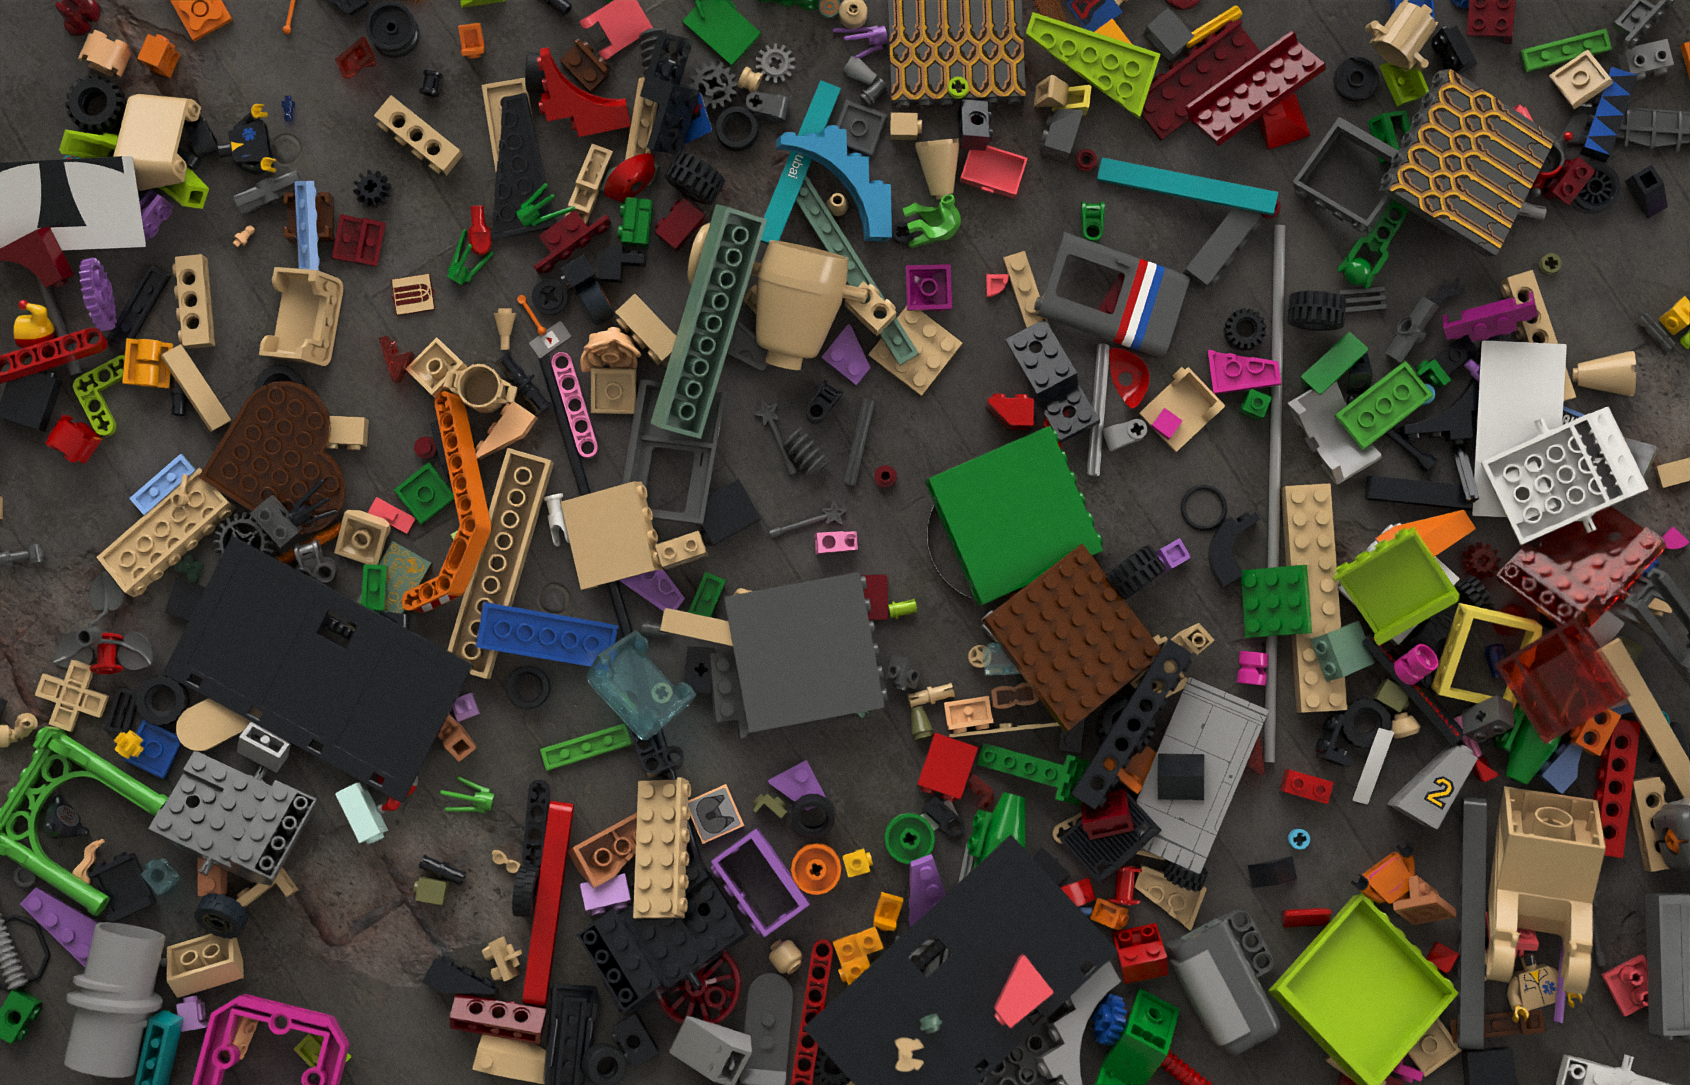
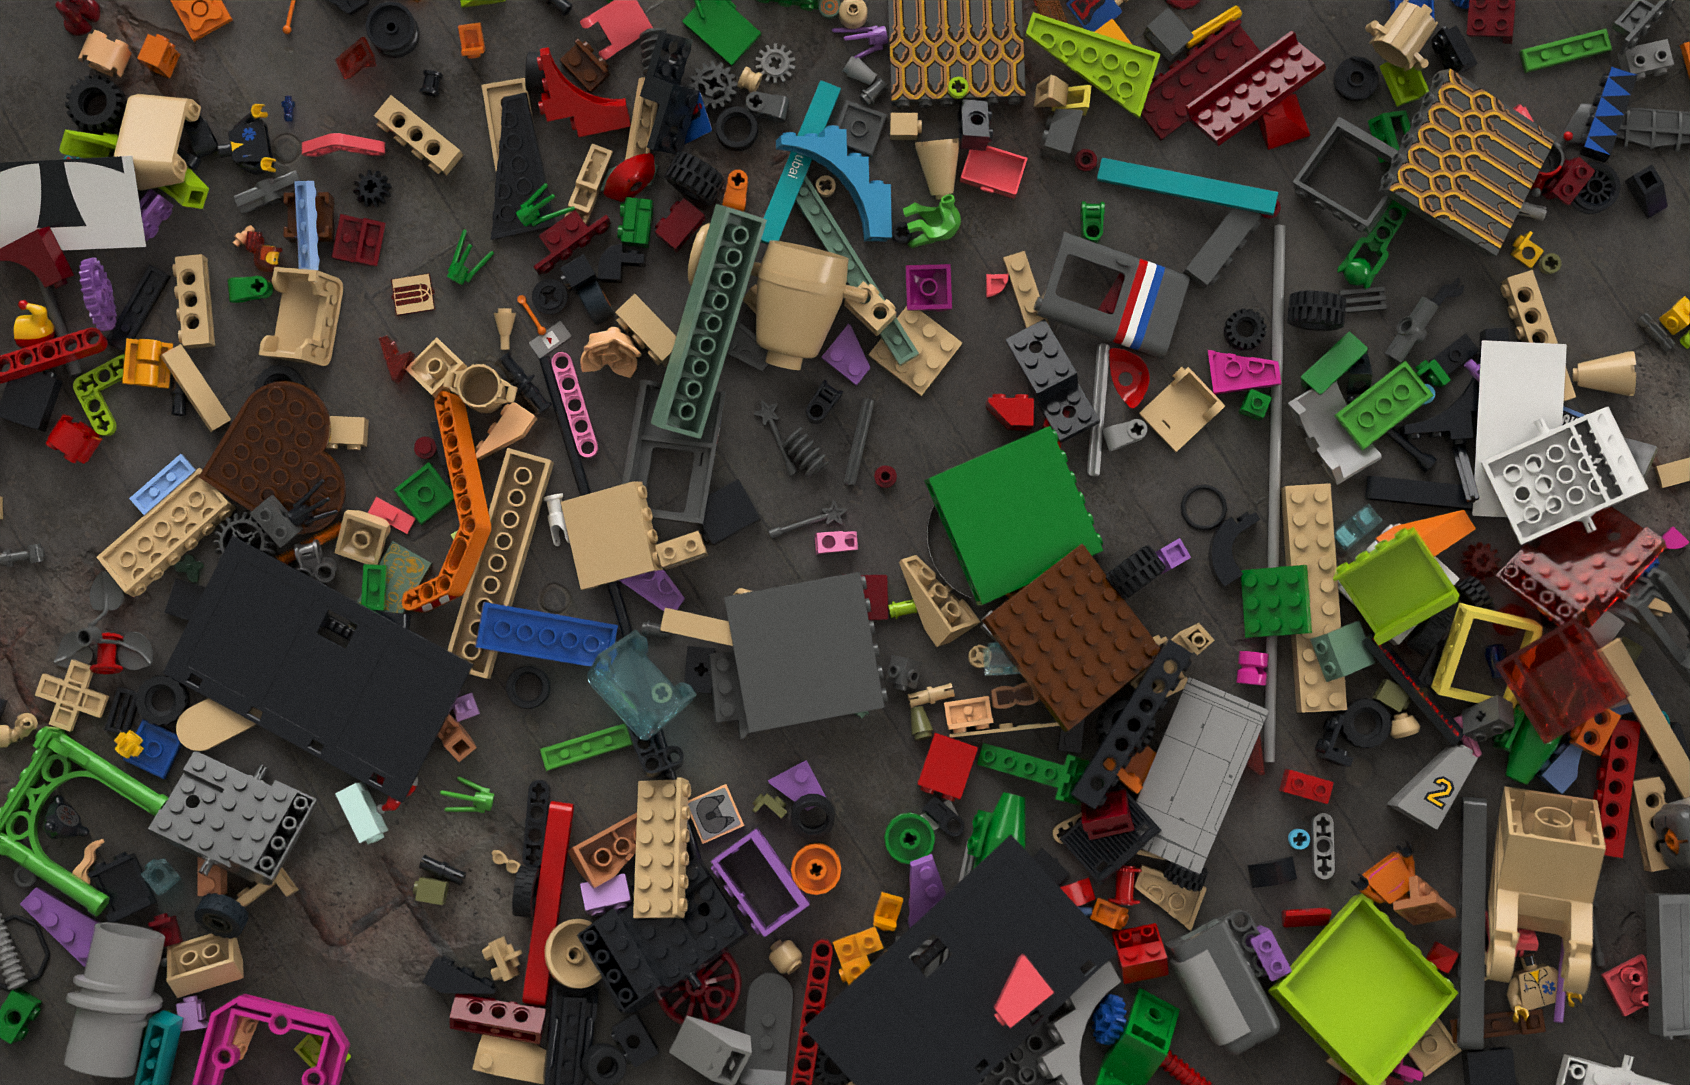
(168, 927): none -> dark red bracket
(181, 492): tan hand -> none
(245, 288): none -> green piece
(263, 747): light grey brick -> none
(265, 256): none -> clear red piece
(336, 141): none -> coral beam
(479, 234): red arm -> none
(570, 972): none -> tan dish
(613, 390): tan tile -> none
(707, 595): green plate -> none
(735, 196): none -> orange piece
(823, 179): none -> tan bush
(837, 209): tan cone -> none
(857, 862): yellow bracket -> none
(905, 1061): tan piece -> none
(930, 1023): sand green plate -> none
(939, 610): none -> tan wedge
(979, 786): clear red bracket -> none
(1166, 423): dark pink tile -> none
(1180, 776): black slope -> none
(1268, 953): none -> medium lavender panel
(1330, 852): none -> light grey beam
(1357, 526): none -> clear light blue slope
(1373, 766): white sticker -> none
(1416, 664): dark pink wheel -> none
(1482, 770): red slope -> none
(1490, 319): magenta bracket -> none
(1522, 242): none -> yellow bracket
(1581, 79): tan tile -> none

